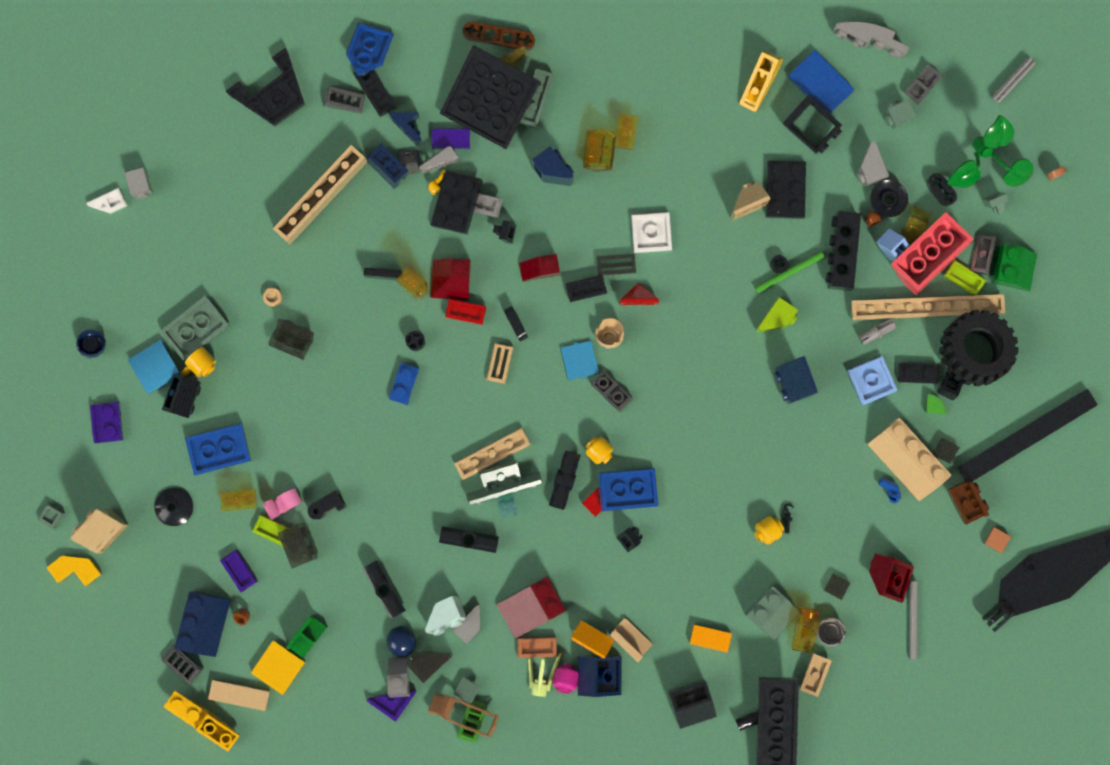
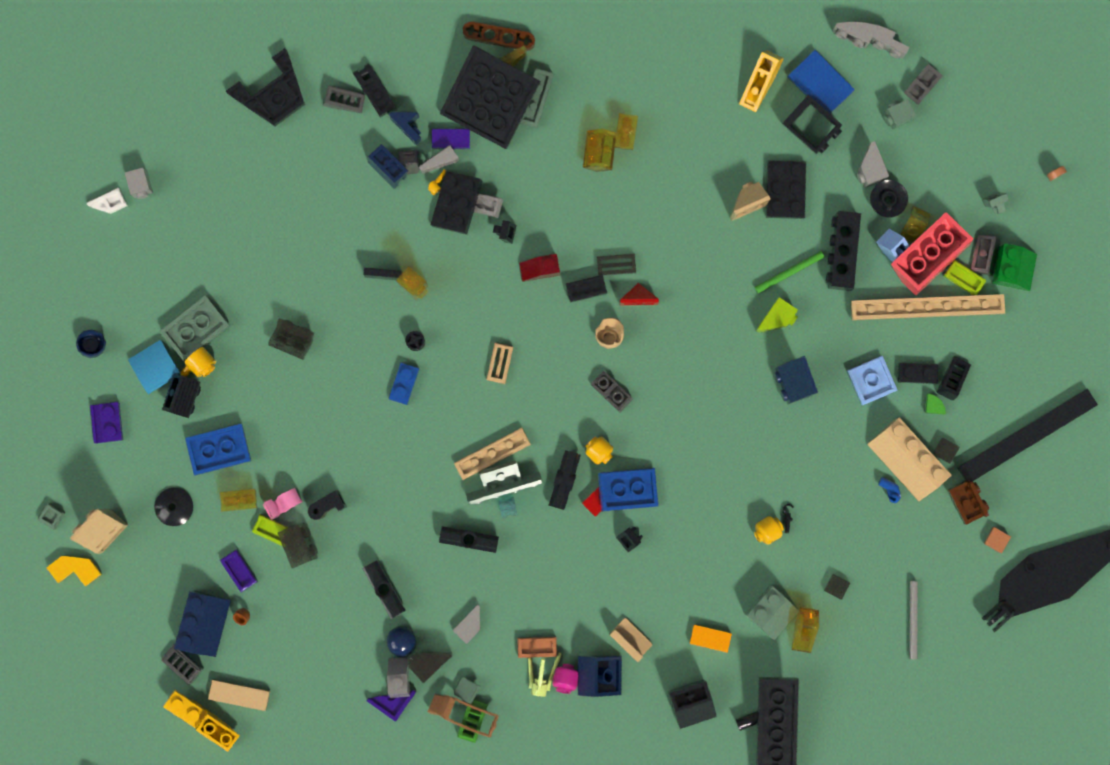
(272, 297): tan tile -> none
(278, 667): yellow tile -> none
(307, 636): green panel -> none
(320, 194): tan brick -> none
(368, 48): blue tile -> none
(445, 614): light aqua slope -> none
(451, 279): dark red slope -> none
(465, 312): red plate -> none
(515, 323): black beam -> none
(531, 607): slope -> none
(551, 168): dark blue slope -> none
(579, 360): dark azure piece -> none
(592, 639): light orange panel -> none
(651, 232): white tile -> none
(780, 269): black bush -> none
(815, 675): tan plate -> none
(831, 632): light grey hair -> none
(872, 218): dark orange hinge -> none
(877, 331): light grey axle -> none
(890, 576): dark red slope -> none
(937, 192): black beam -> none
(995, 332): black tyre -> none
(998, 134): green plant -> none
(1013, 80): light grey axle -> none

